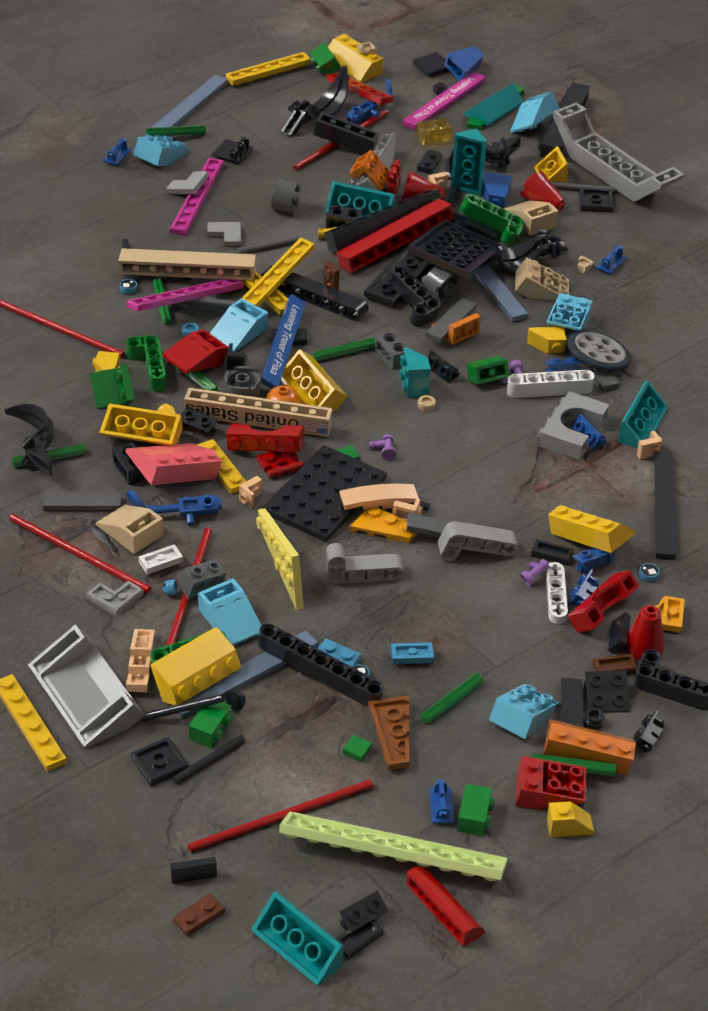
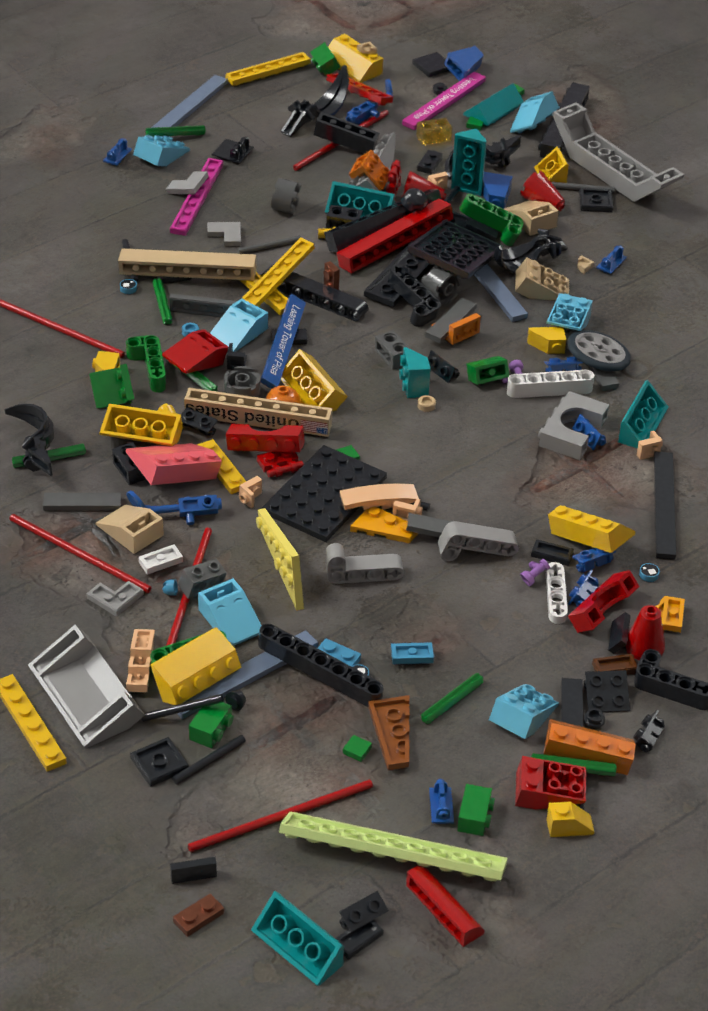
(184, 294): dark pink tile -> none
(344, 349): green axle -> none
(388, 452): medium lavender piece -> none
(414, 199): none -> black hair

